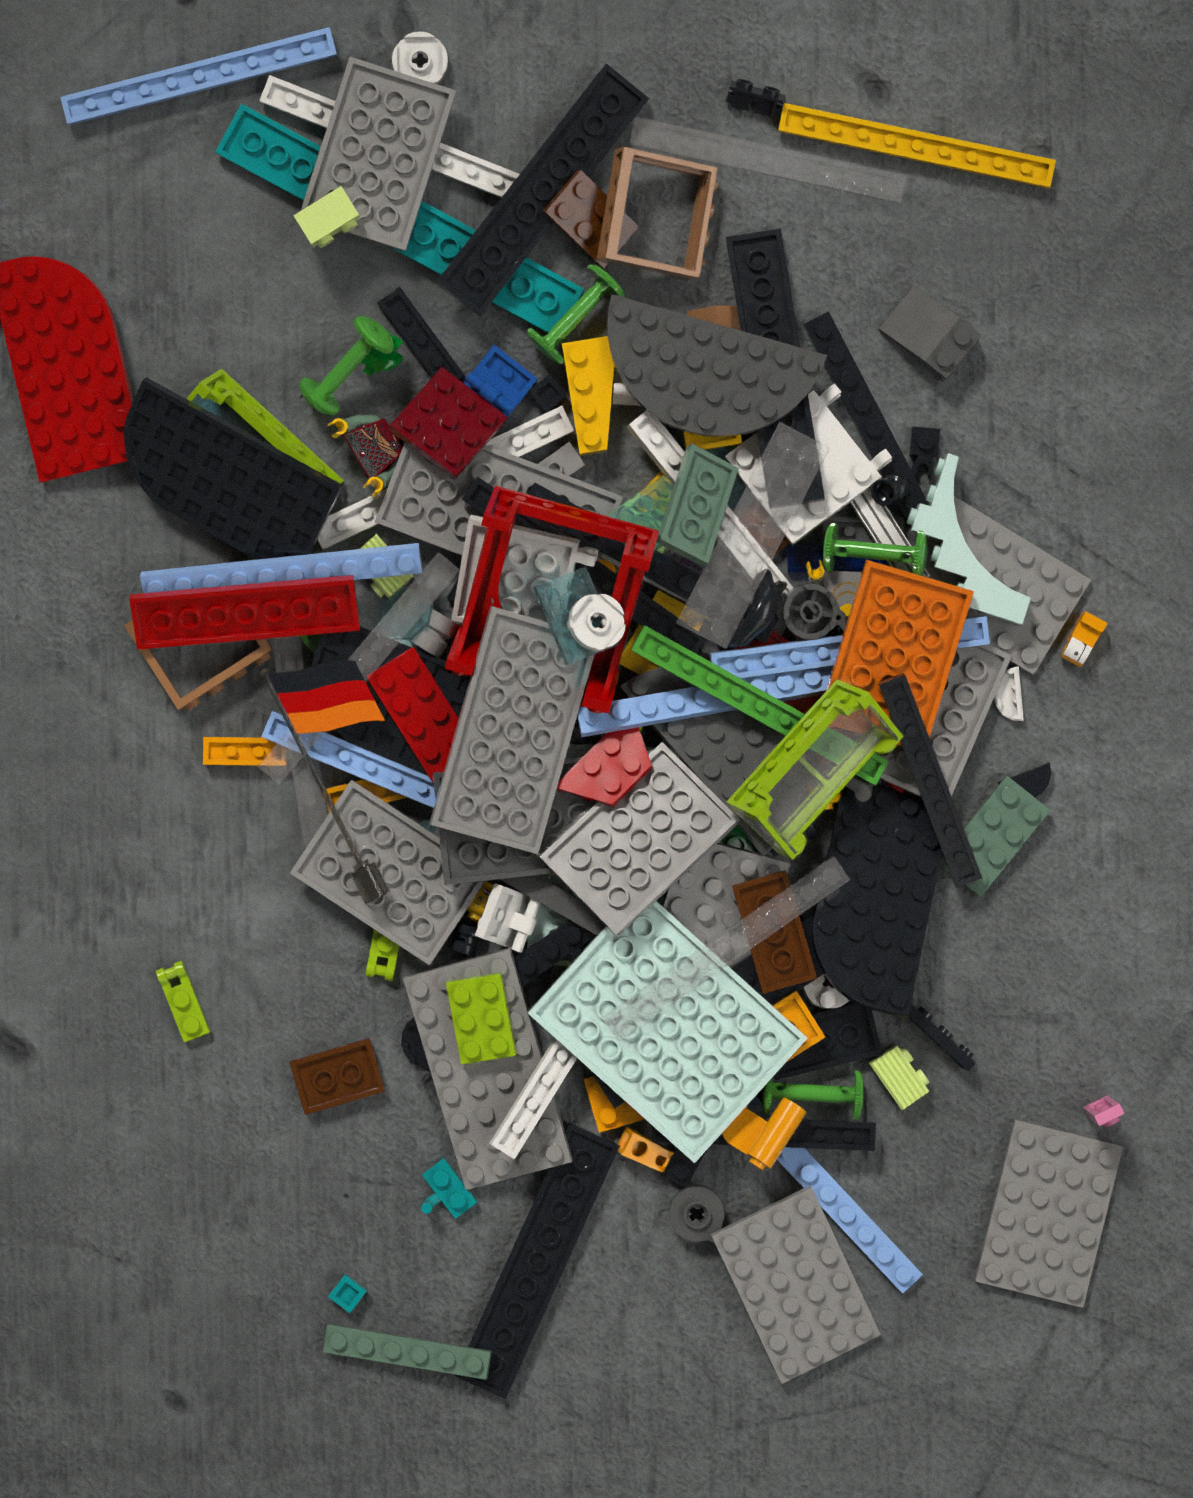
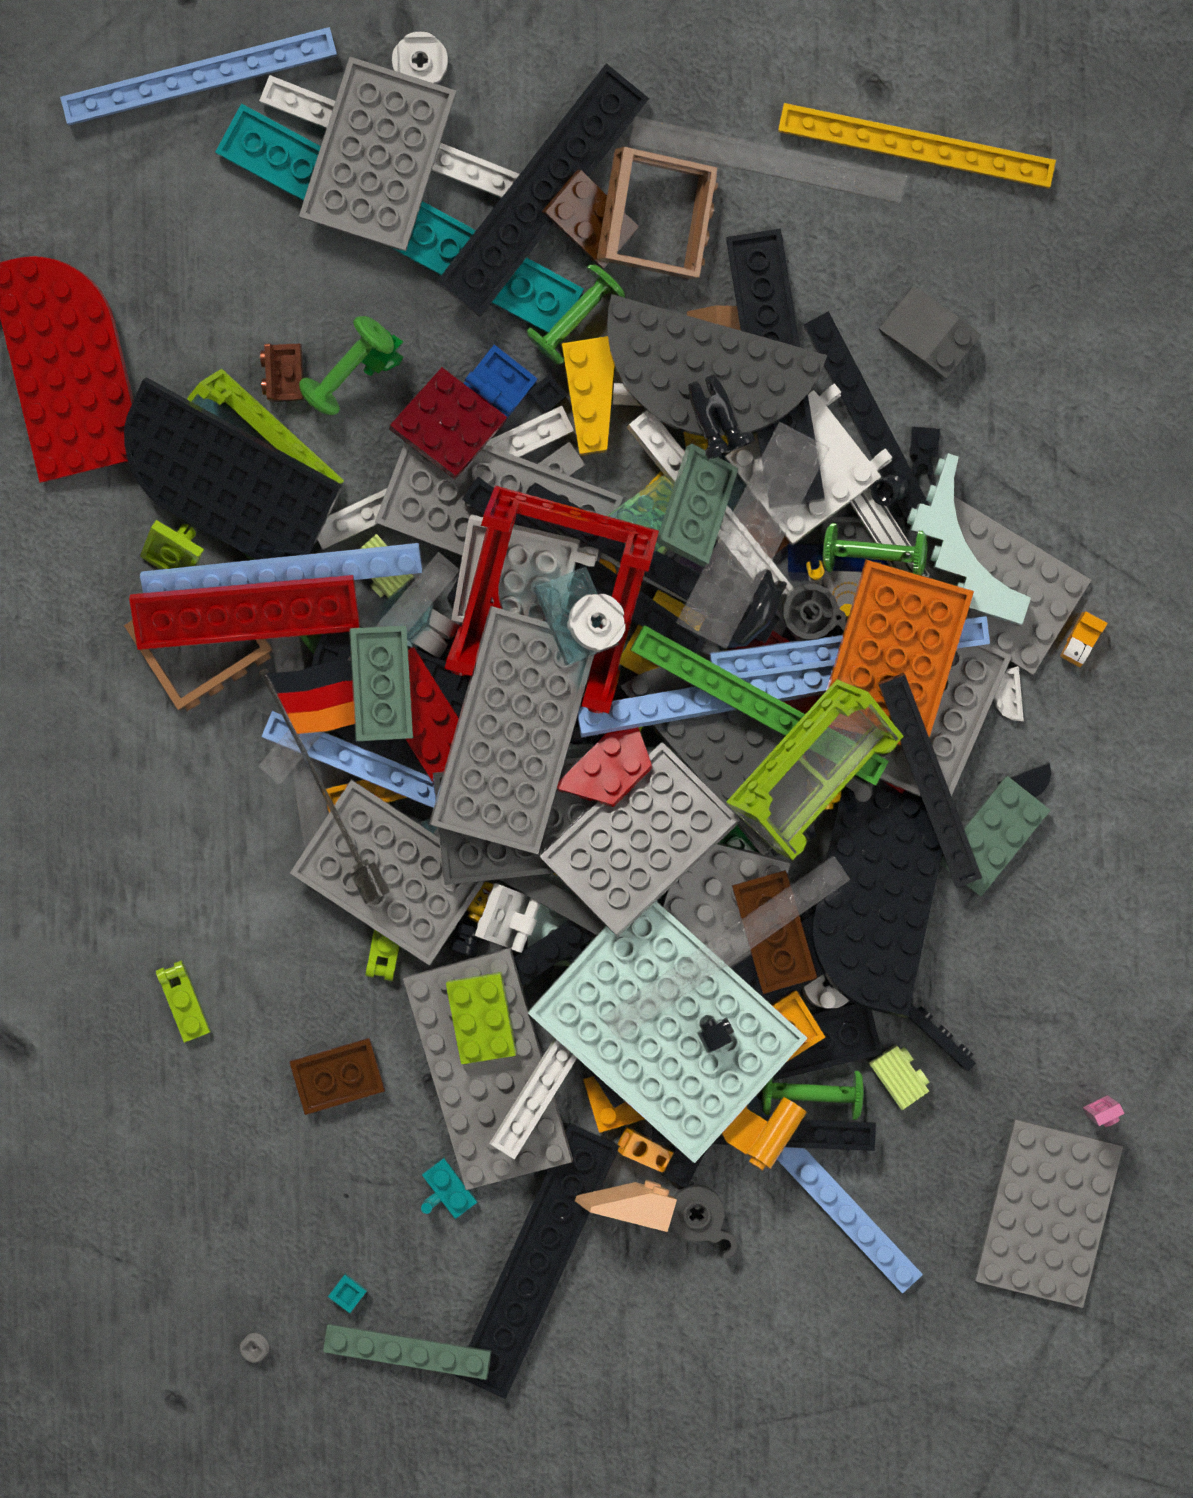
(170, 548): none -> lime tile
(235, 750): light orange plate -> none
(254, 1347): none -> light grey tile
(283, 372): none -> copper bracket
(327, 218): yellowish green brick -> none
(372, 445): torso -> none
(380, 683): none -> sand green plate
(413, 1045): black tile -> none
(418, 334): black tile -> none
(634, 1203): none -> light nougat slope
(715, 1033): none -> black plate
(721, 405): none -> black piece
(765, 98): black hinge -> none
(795, 1284): light grey plate -> none

